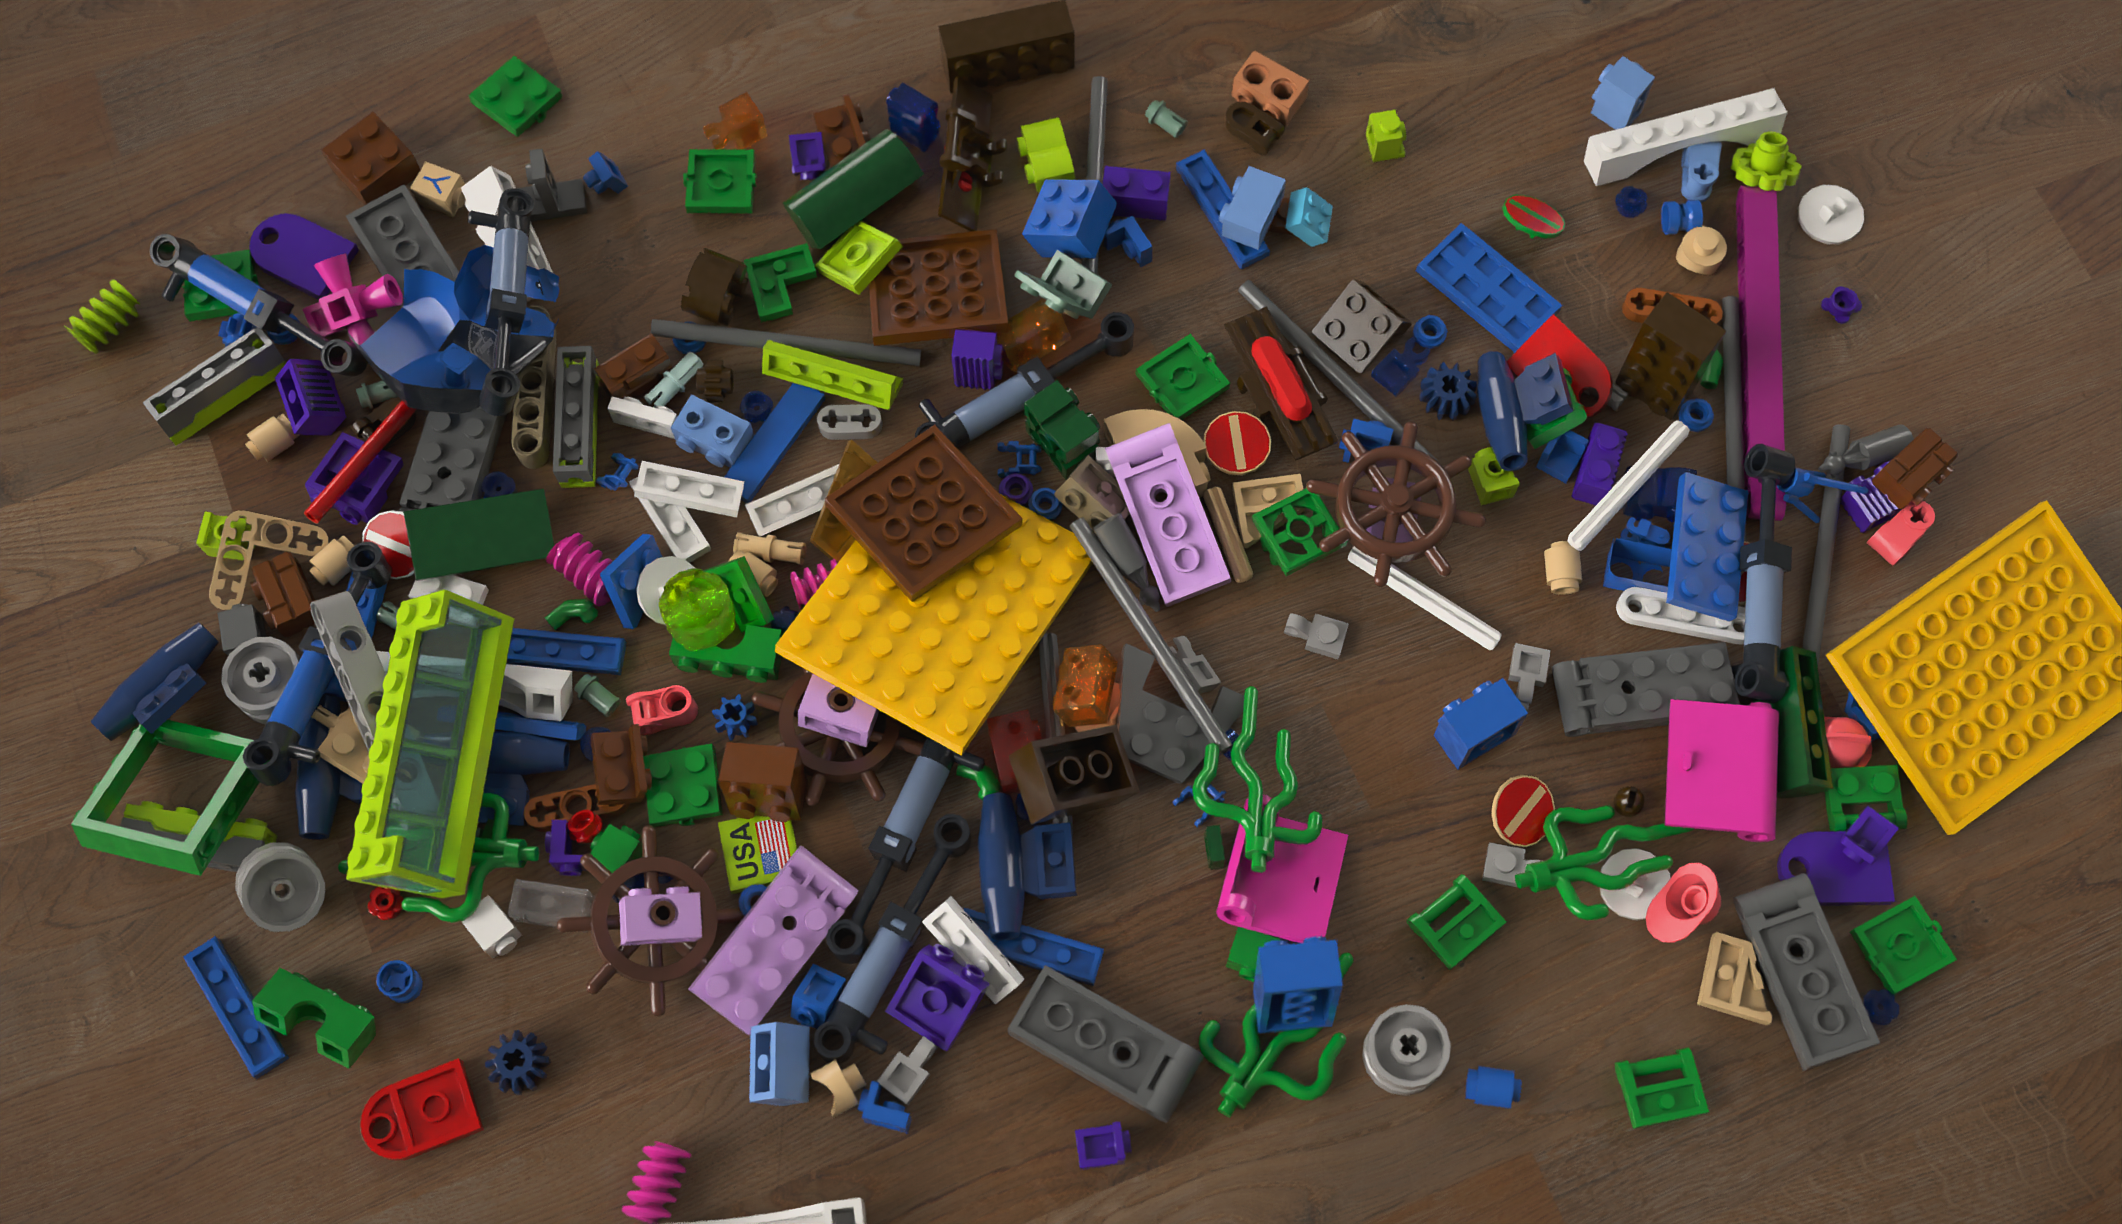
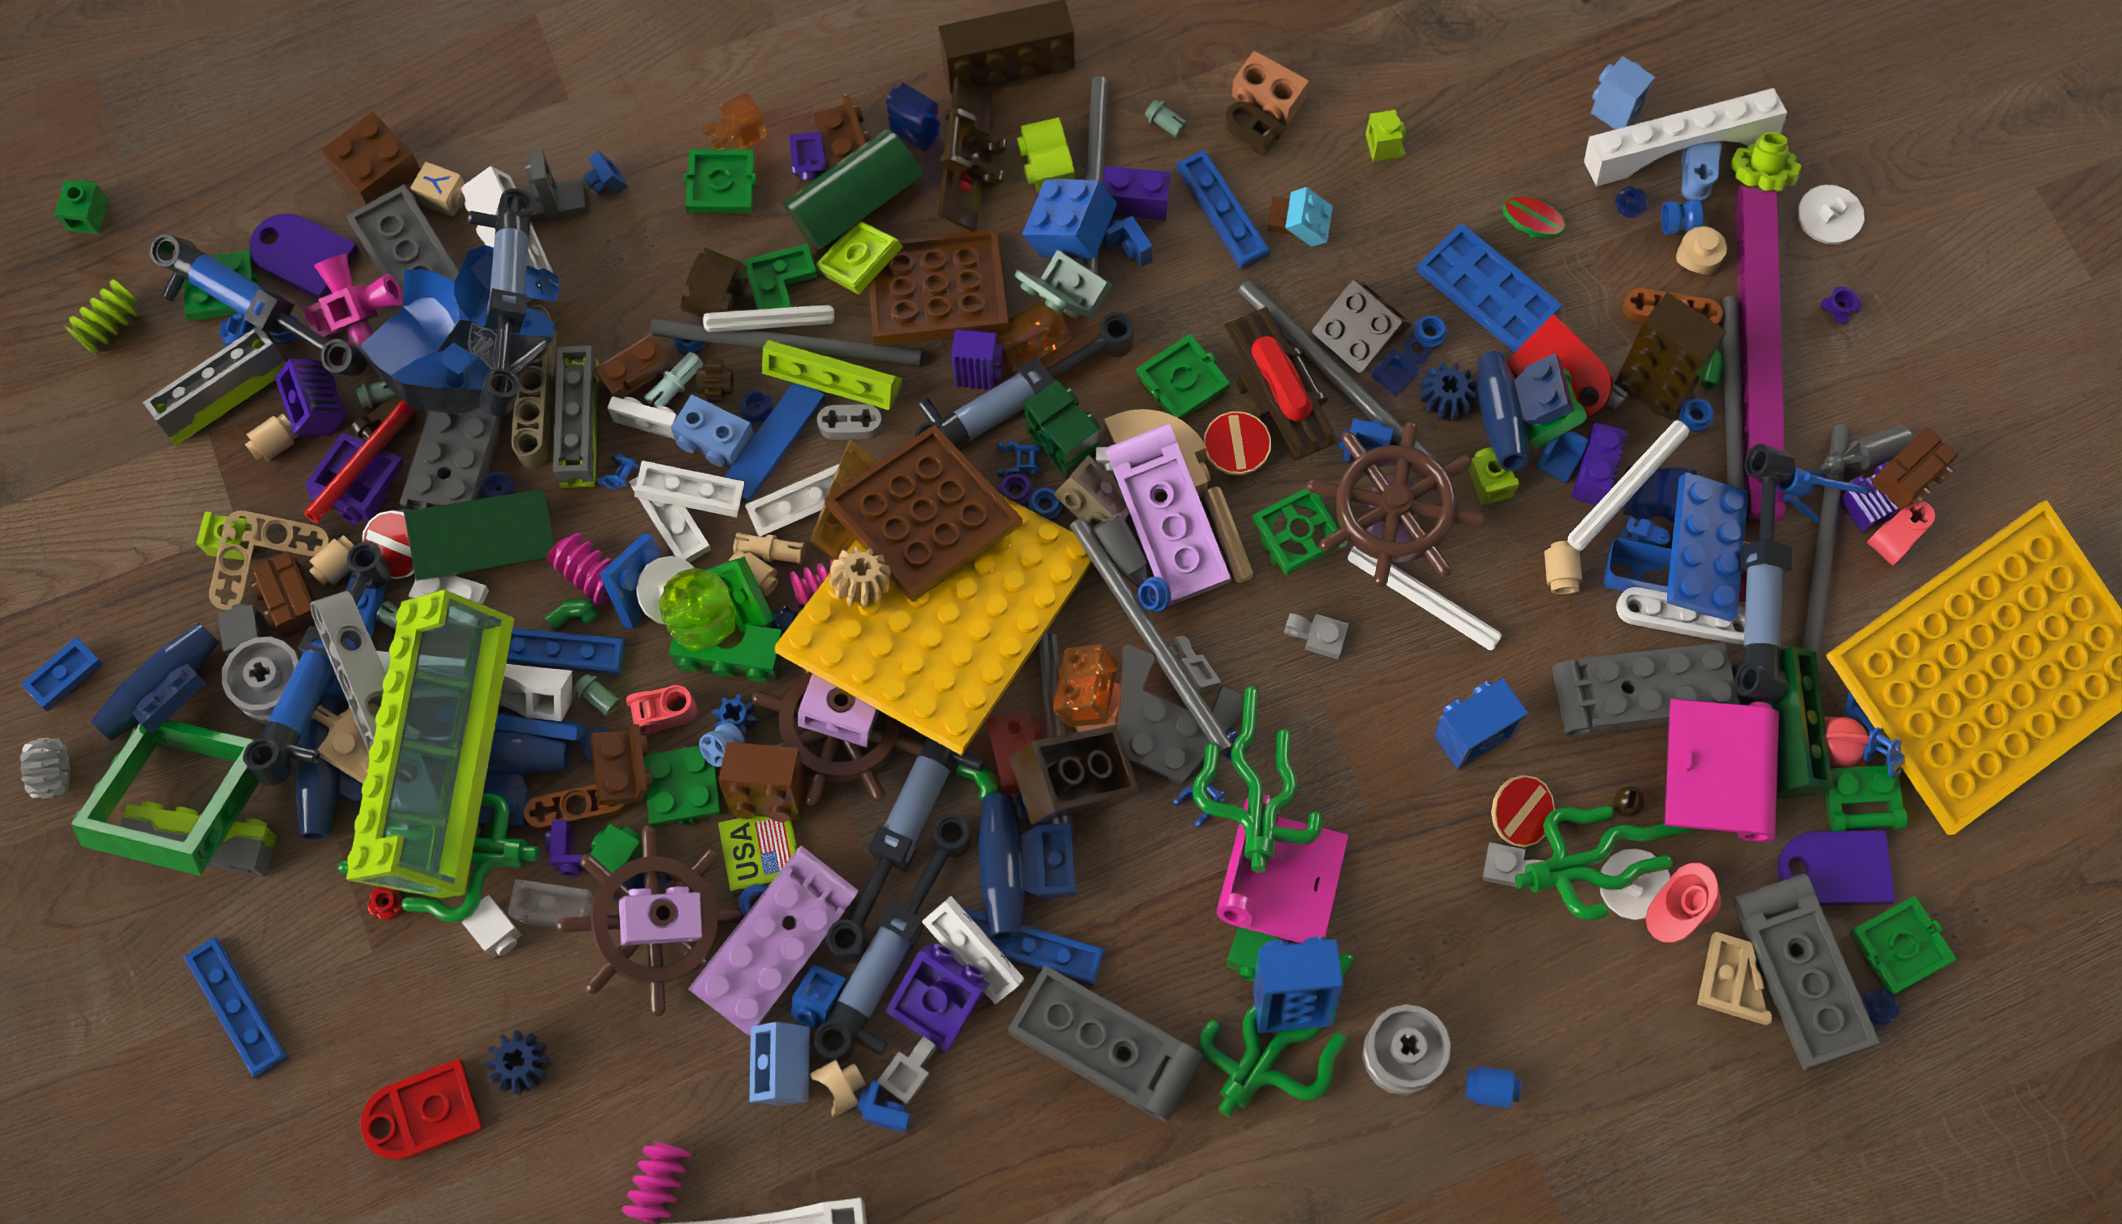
(45, 768): none -> light grey gear
(62, 674): none -> blue plate
(81, 206): none -> green brick
(293, 999): green arch -> none
(301, 892): light grey wheel -> none
(393, 976): blue wheel -> none
(515, 96): green plate -> none
(584, 826): red plate -> none
(714, 743): none -> medium blue wheel
(768, 318): none -> white axle
(859, 576): none -> tan gear
(1102, 1146): dark purple bracket -> none
(1154, 594): none -> blue plate
(1214, 847): dark green tile -> none
(1252, 207): medium blue brick -> none
(1259, 494): tan wing -> none
(1465, 930): green plate -> none
(1529, 669): light grey plate -> none
(1663, 1100): green plate -> none
(1868, 836): dark purple bracket -> none
(1894, 756): none -> blue piece

